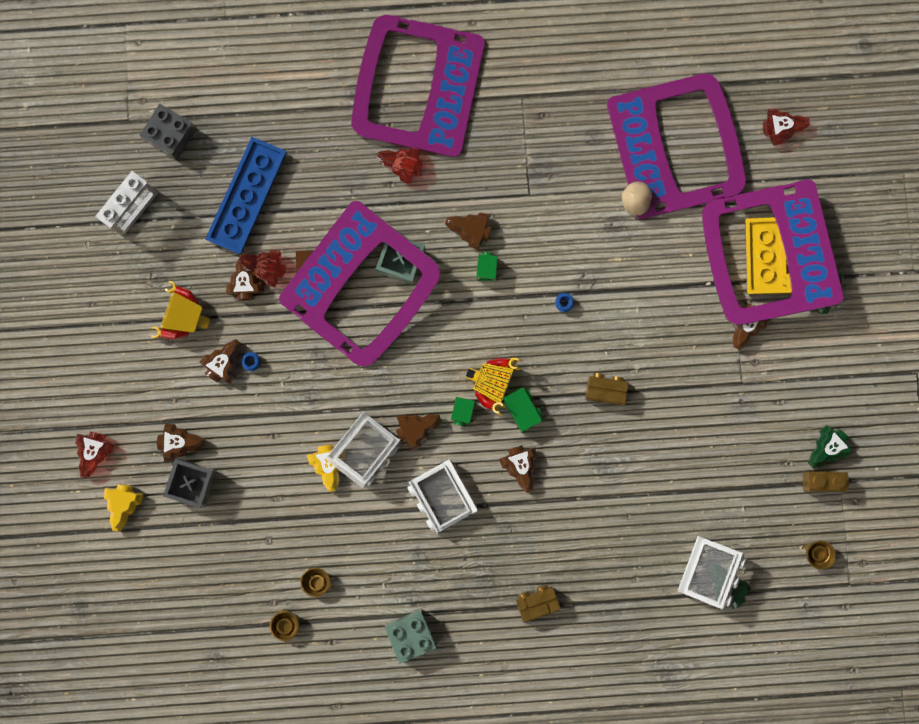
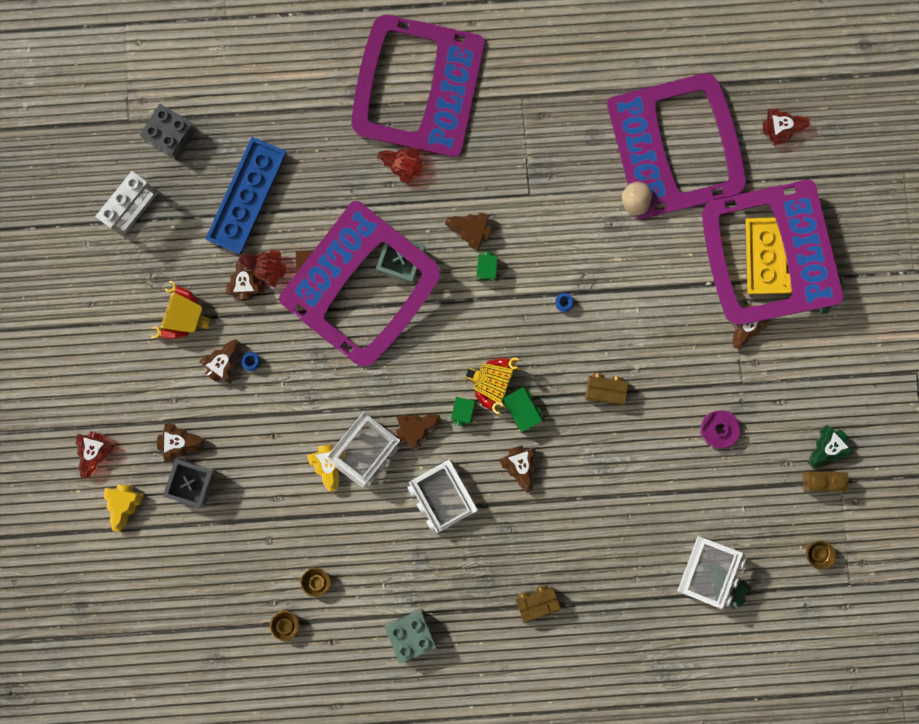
(730, 427): none -> magenta plate

